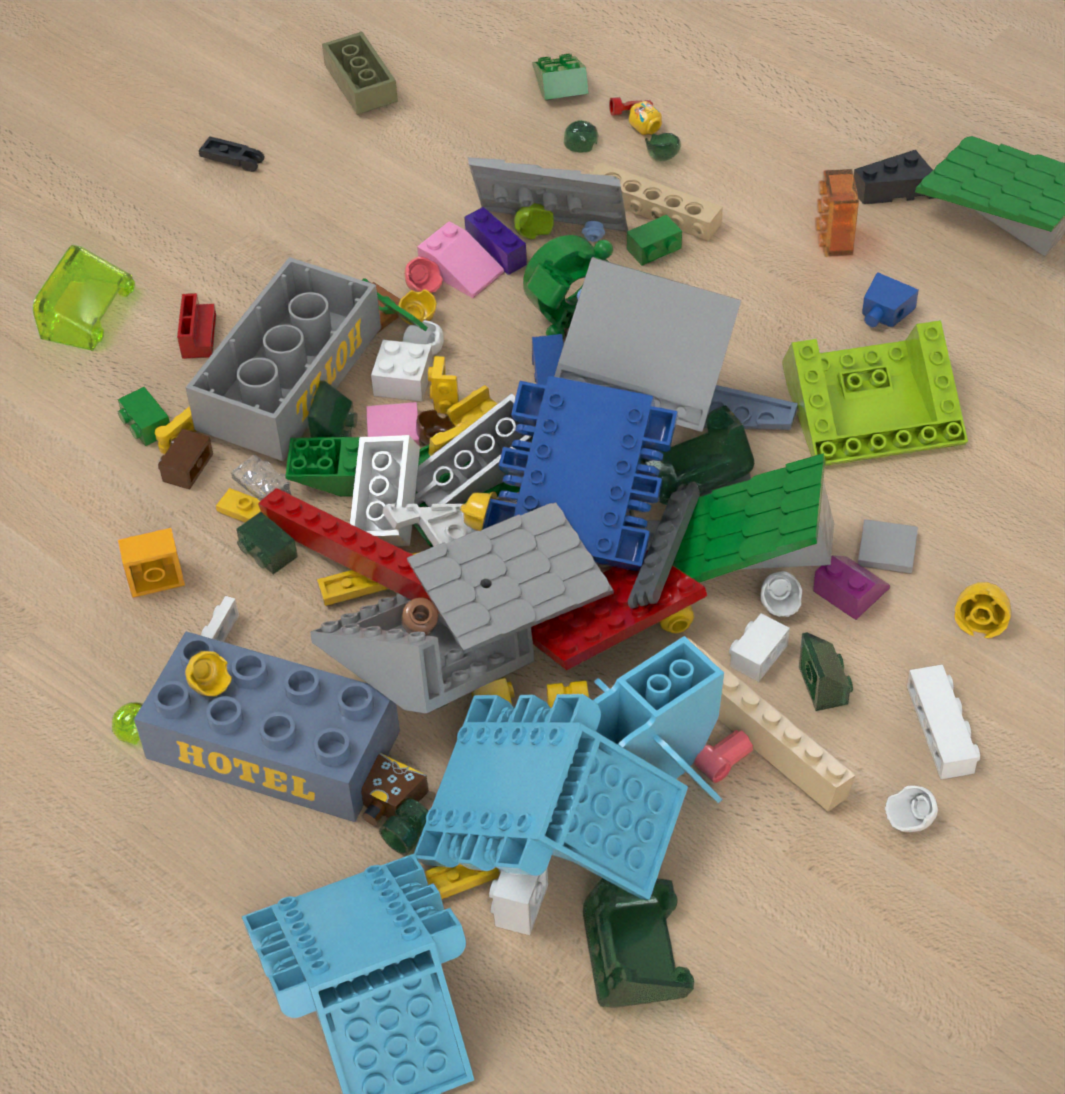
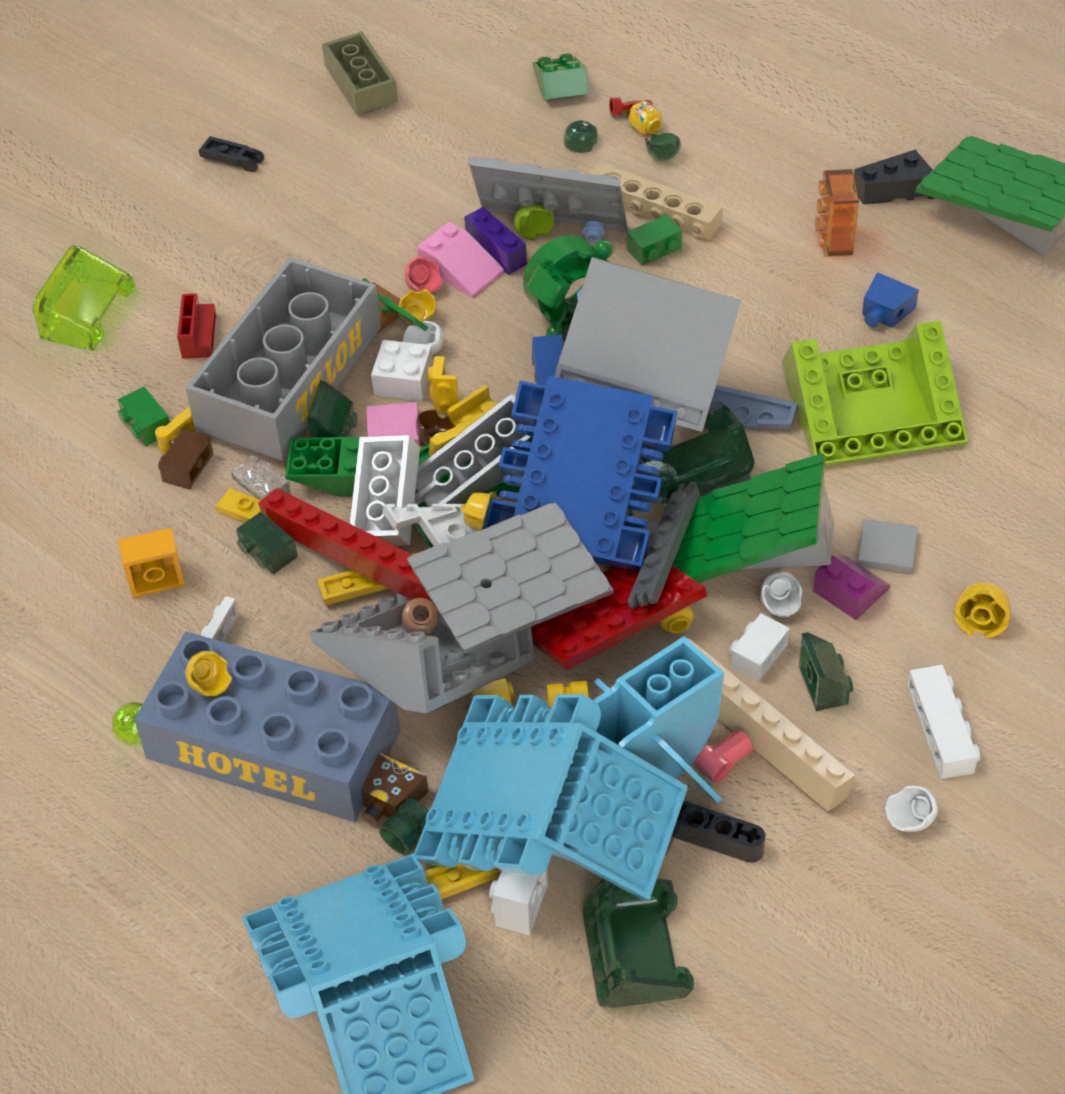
(748, 846): none -> black beam

